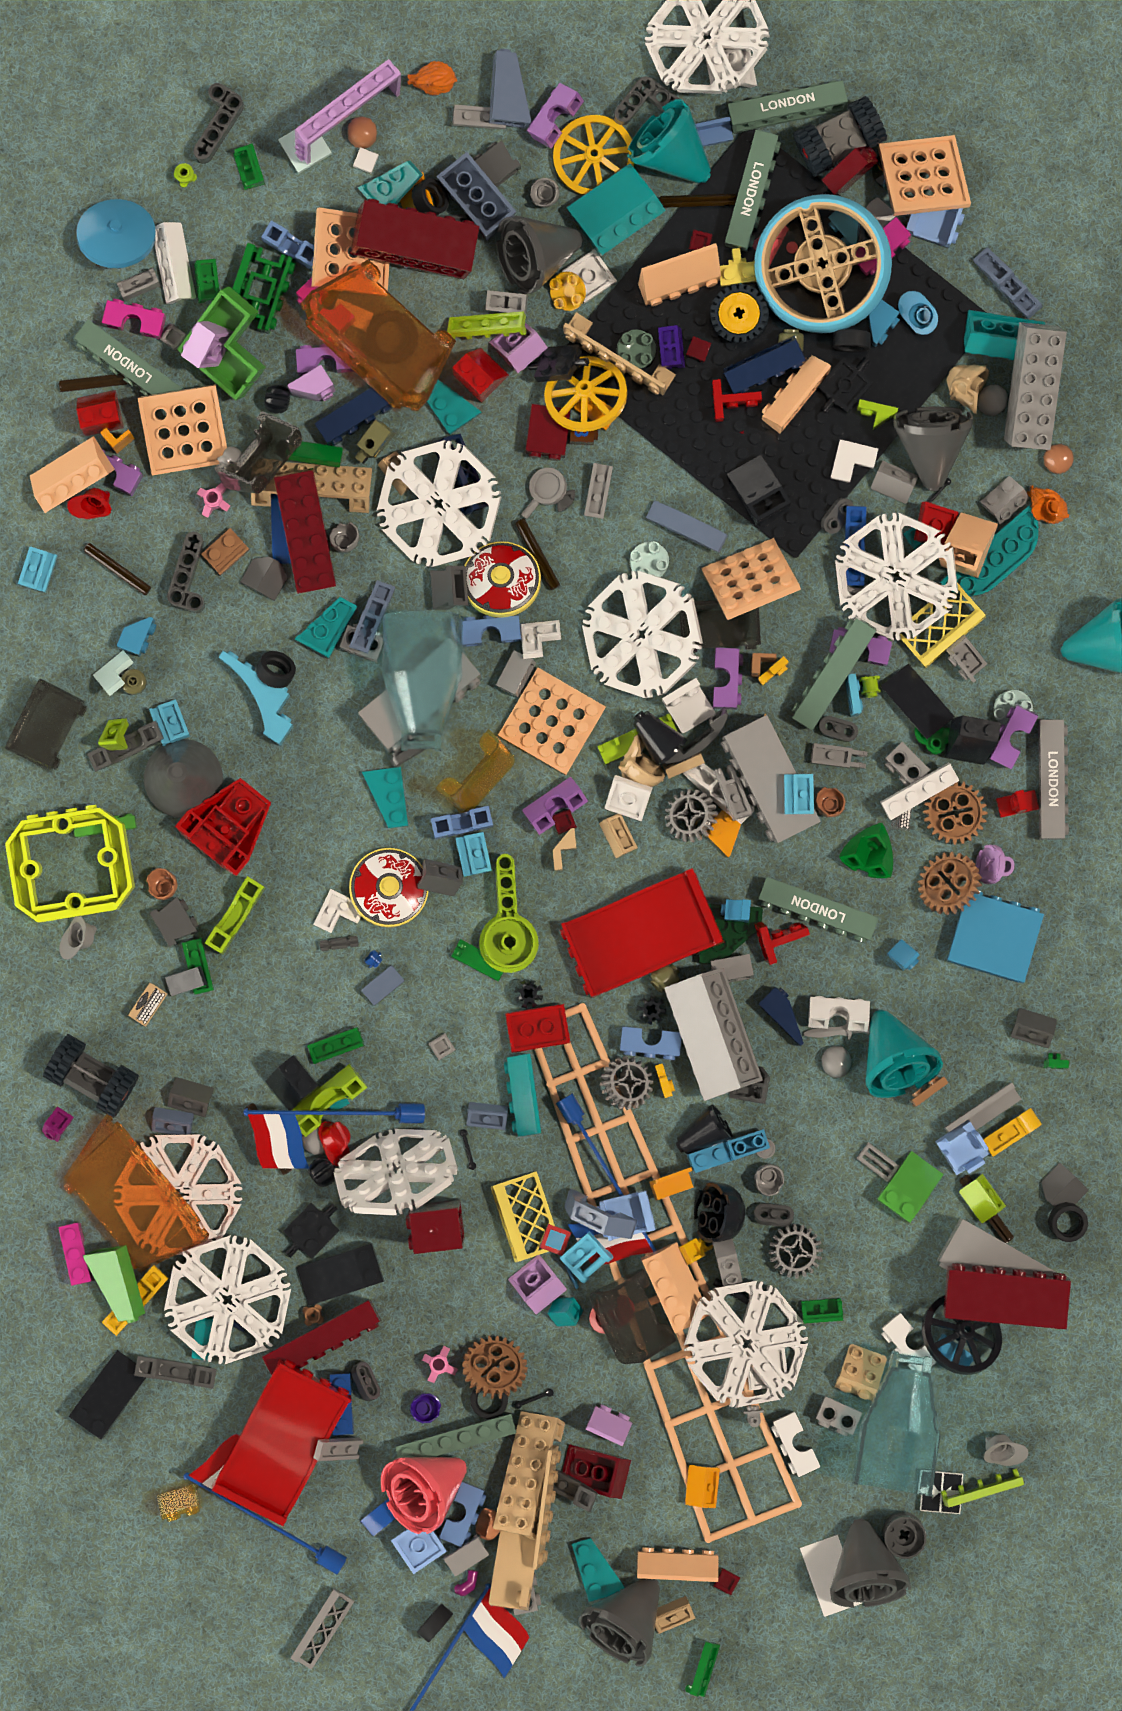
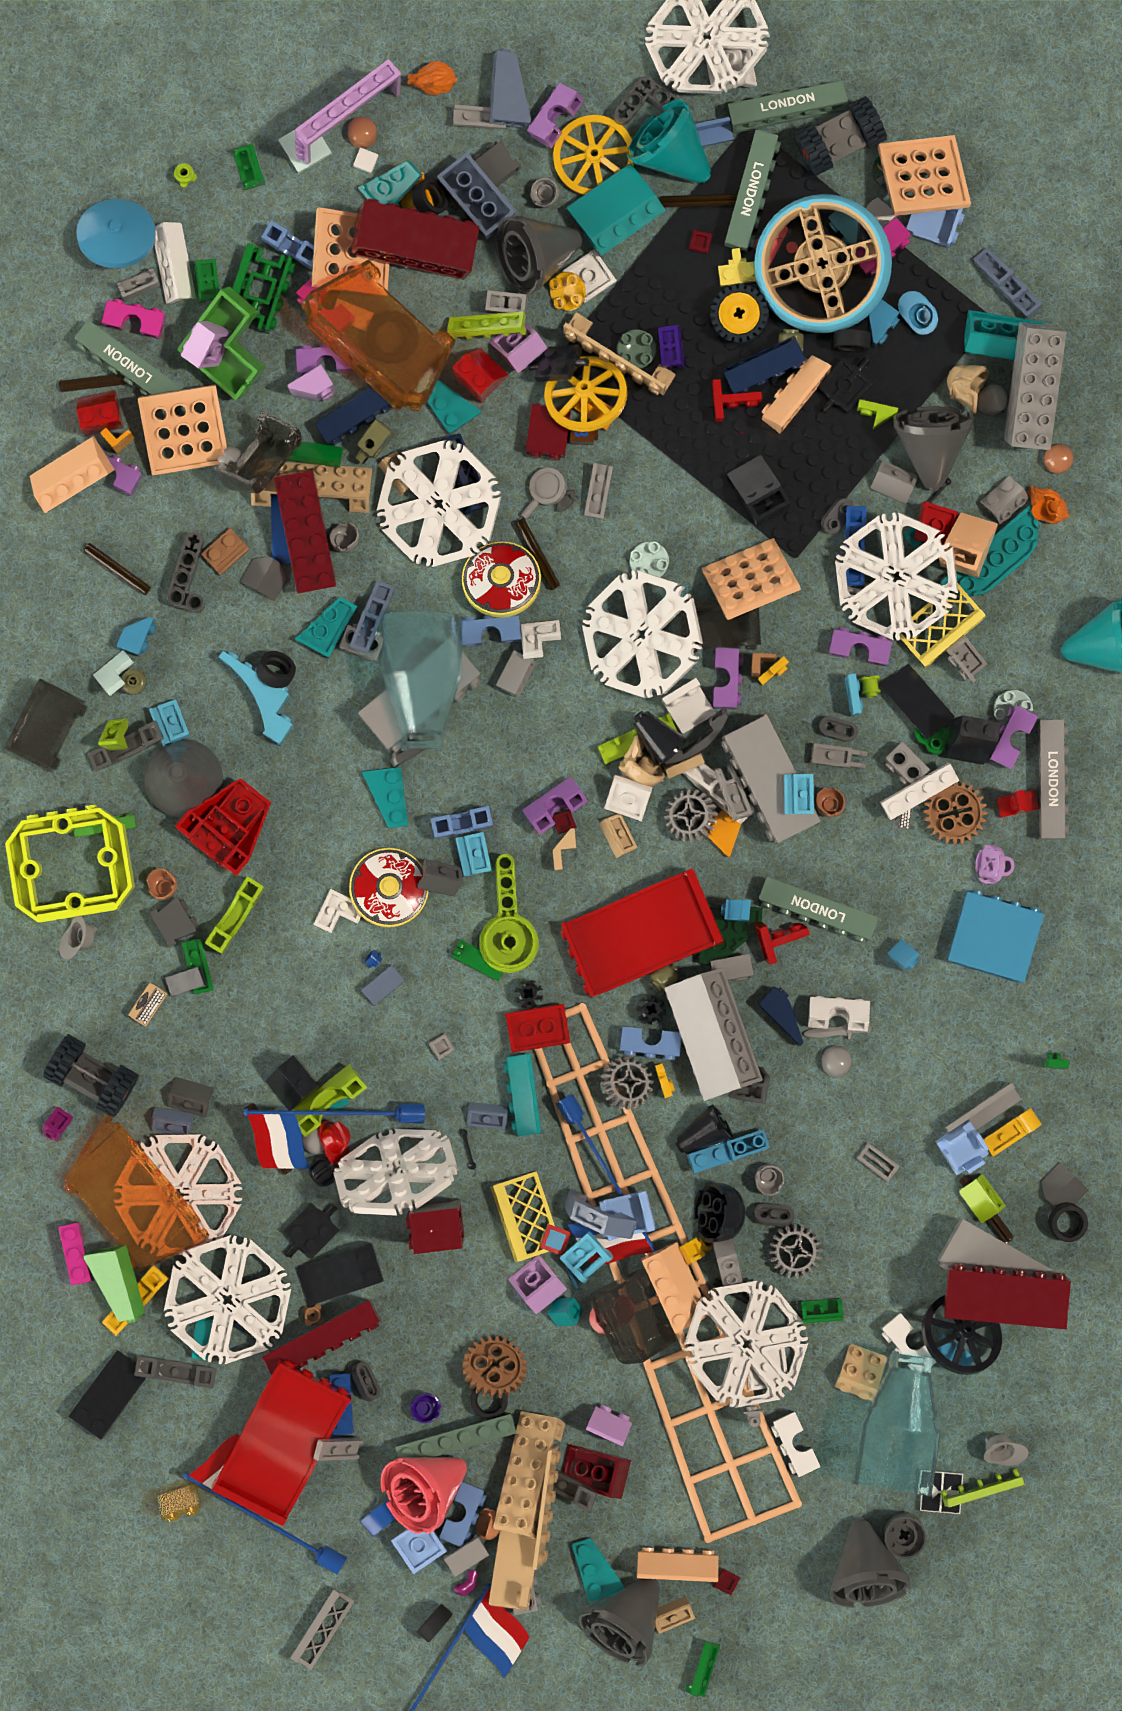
(37, 569): medium azure plate -> none
(91, 504): red piece -> none
(173, 337): light grey tile -> none
(213, 499): bright pink rock -> none
(214, 126): dark grey beam -> none
(277, 398): black piece -> none
(336, 1045): green hinge -> none
(339, 943): dark grey axle -> none
(439, 1364): bright pink rock -> none
(449, 588): dark grey hips -> none
(483, 777): clear yellow windscreen -> none
(549, 1392): black hinge -> none
(575, 700): light nougat piece -> none
(671, 1184): light orange panel -> none
(680, 275): light nougat slope -> none
(686, 526): sand blue slope -> none
(698, 349): dark red tile -> none
(702, 1486): light orange panel -> none
(768, 1152): light grey piece -> none
(821, 1562): white sticker -> none
(834, 672): sand green brick -> none
(840, 1411): light grey brick -> none
(850, 169): dark red brick -> none
(850, 454): white tile -> none
(870, 852): green brick -> none
(897, 1057): teal cone -> none
(910, 1187): bright green slope -> none
(921, 1095): medium nougat plate -> none
(935, 895): medium nougat gear -> none
(1034, 1028): dark grey panel -> none

